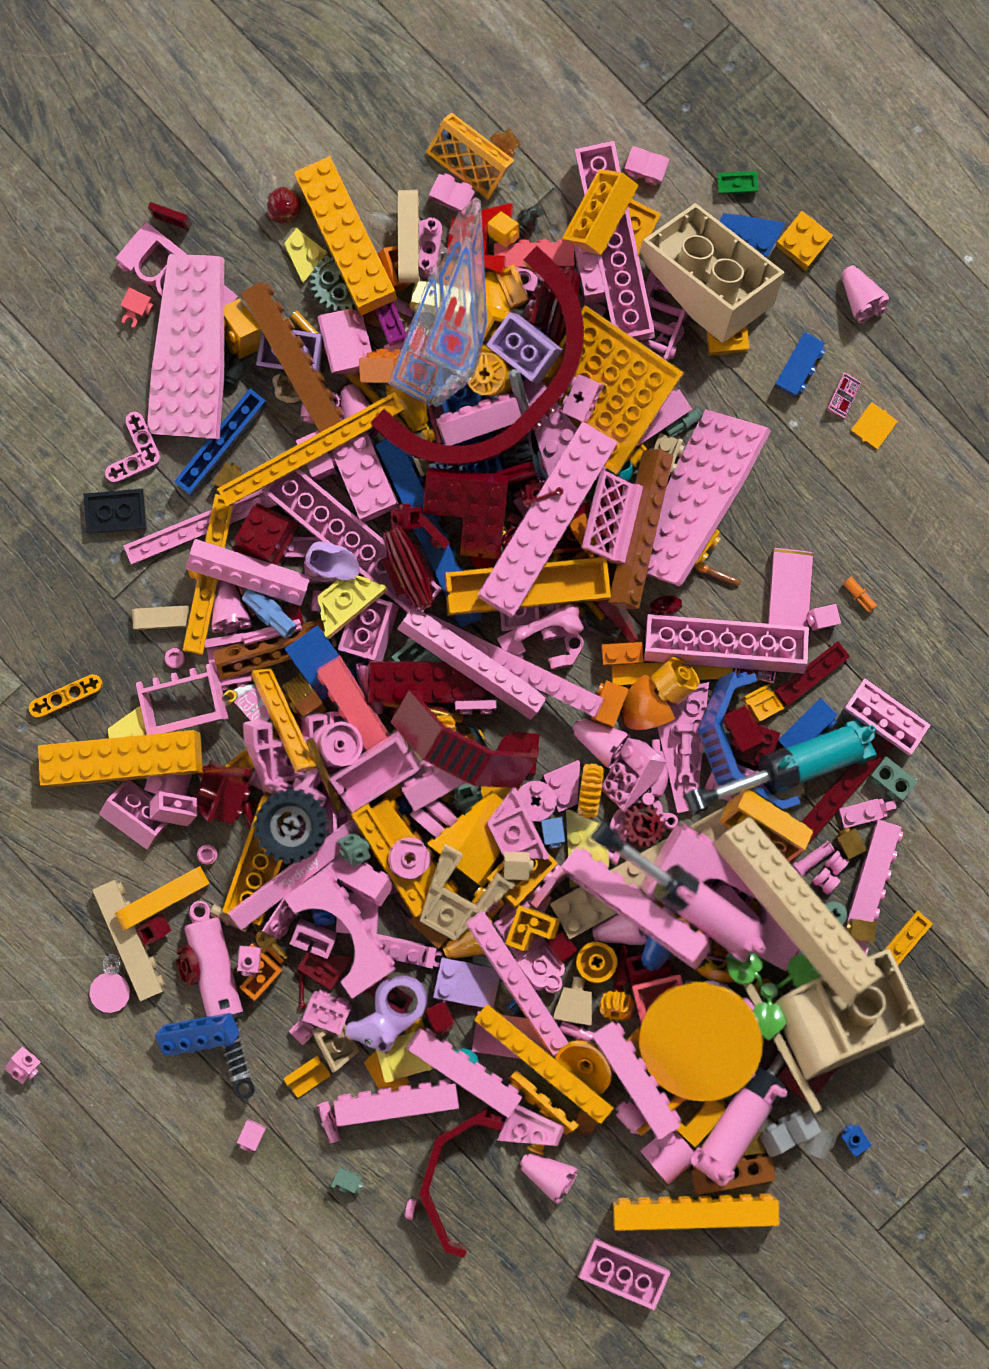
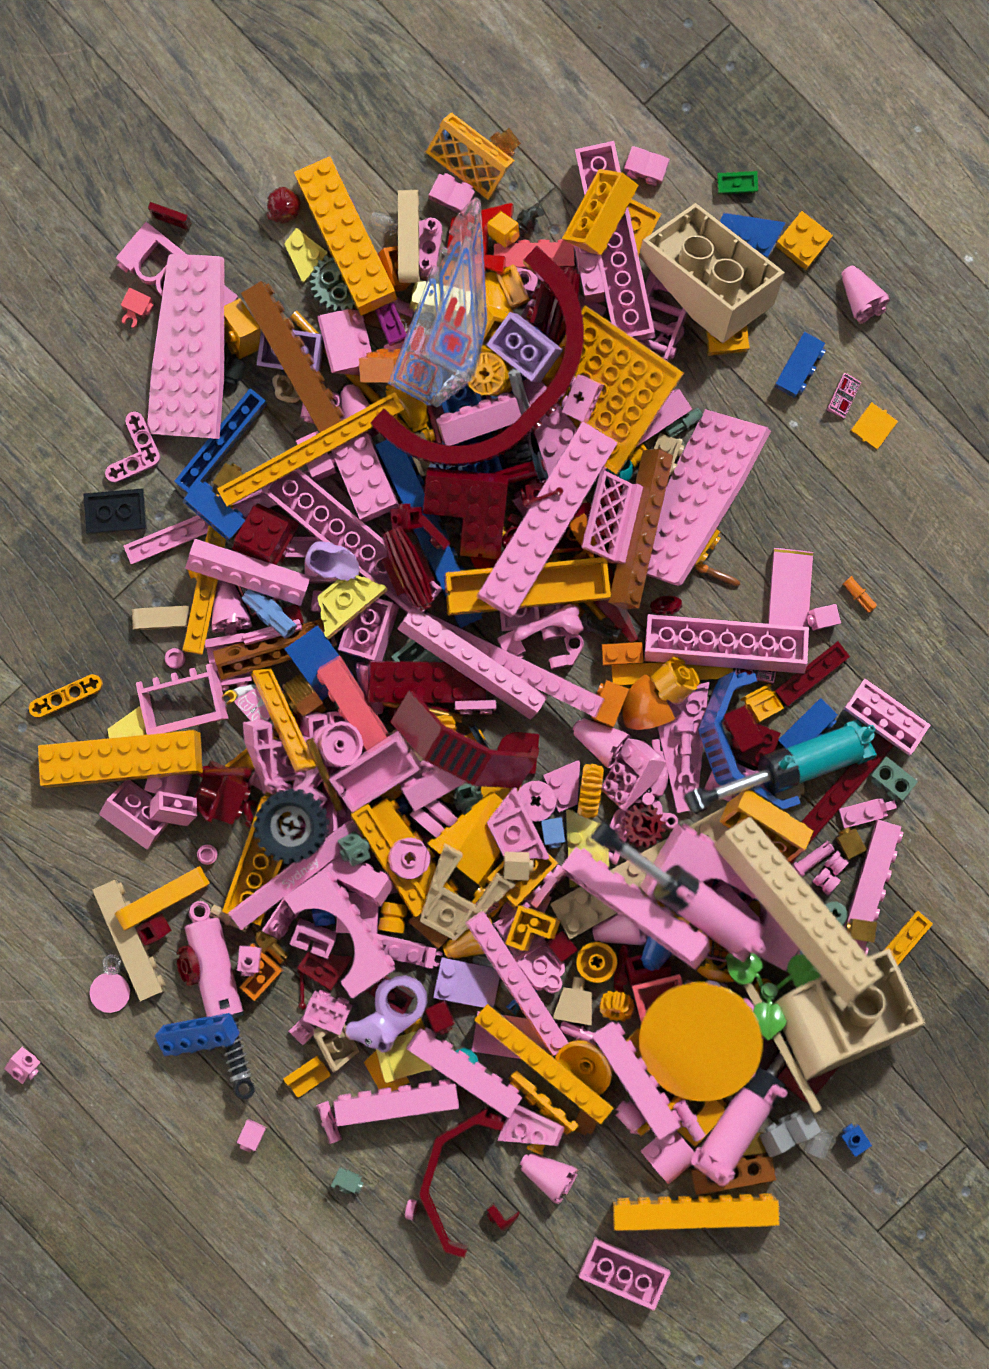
(214, 510): none -> blue brick
(393, 917): none -> light orange wheel
(496, 1217): none -> dark red plate
(689, 1120): none -> bright pink pin

